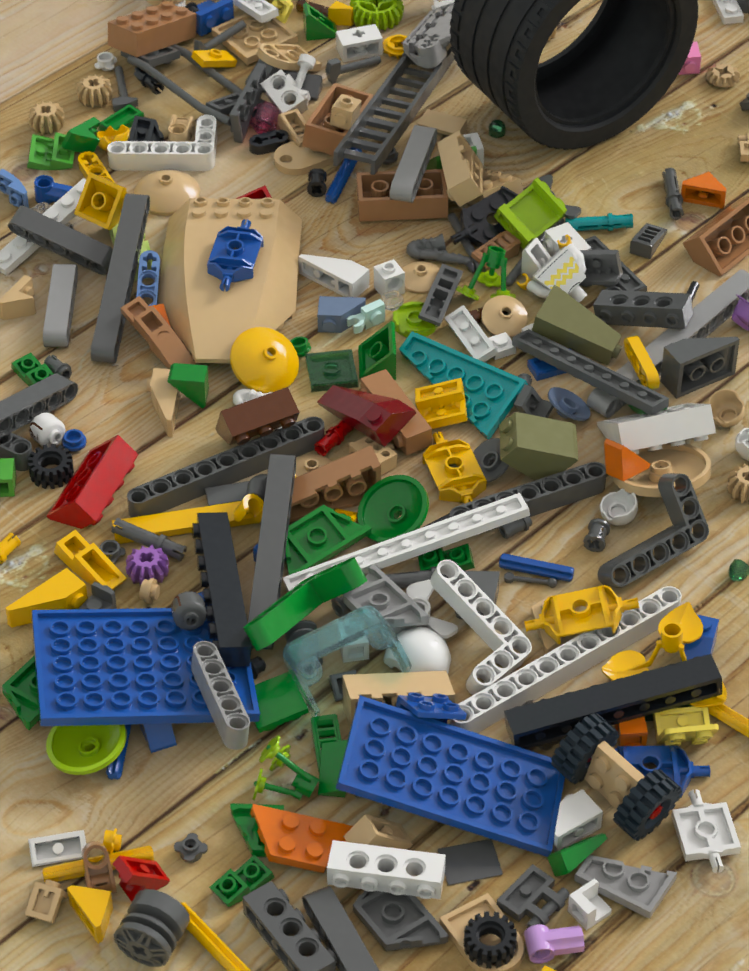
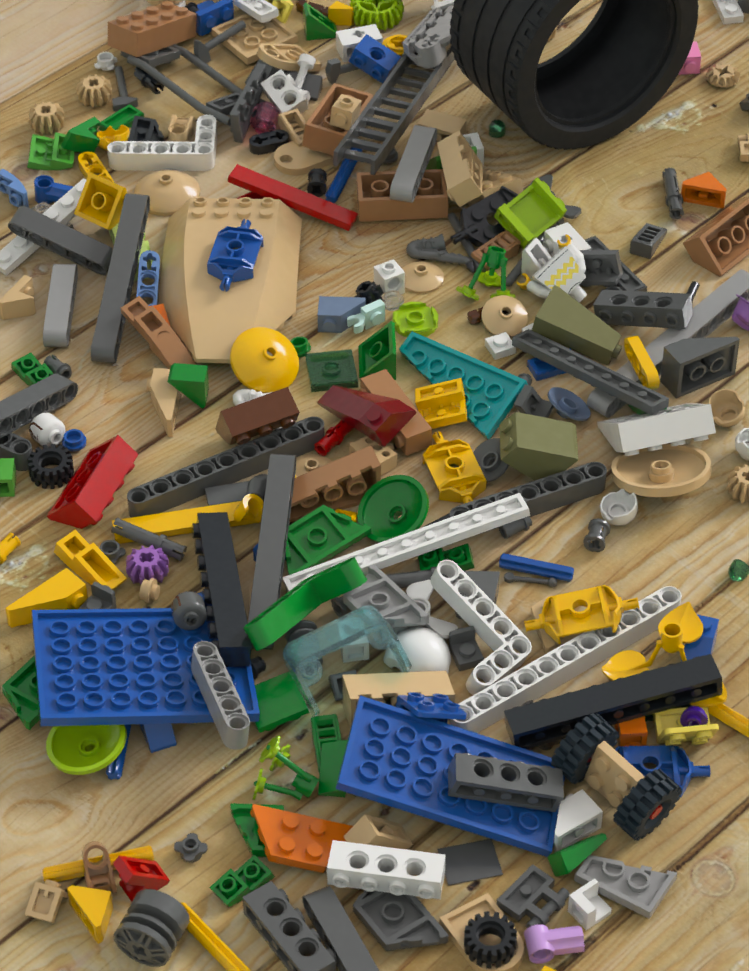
(57, 848): white slope -> none
(112, 840): yellow plate -> none
(214, 58): yellow plate -> none
(293, 197): none -> red tile
(336, 274): white slope -> none
(369, 291): none -> black gear
(374, 58): none -> blue brick
(440, 295): dark grey slope -> none
(465, 648): none -> dark grey bracket
(471, 334): white plate -> none
(505, 782): none -> dark grey brick
(601, 222): teal pin -> none
(622, 462): orange slope -> none
(662, 542): dark grey beam -> none
(693, 716): none -> dark purple plate
(705, 831): white plate -> none

